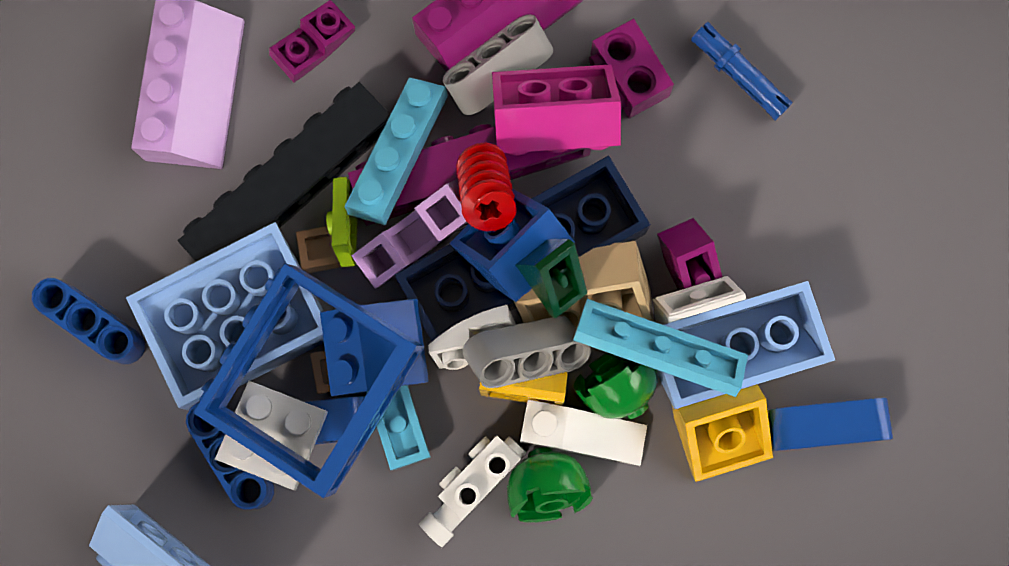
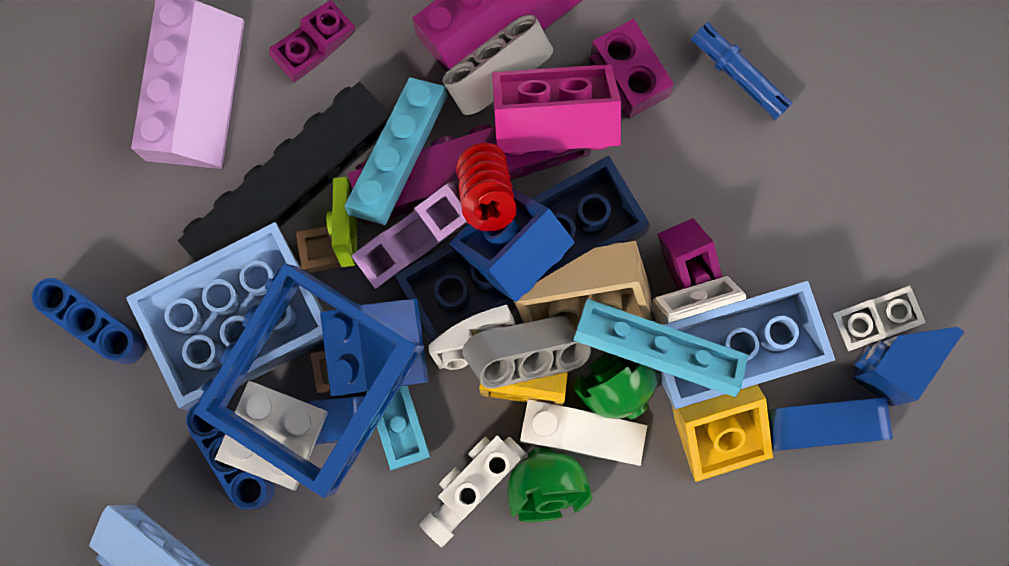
(554, 275): dark green slope -> none
(879, 318): none -> white slope
(904, 364): none -> blue slope

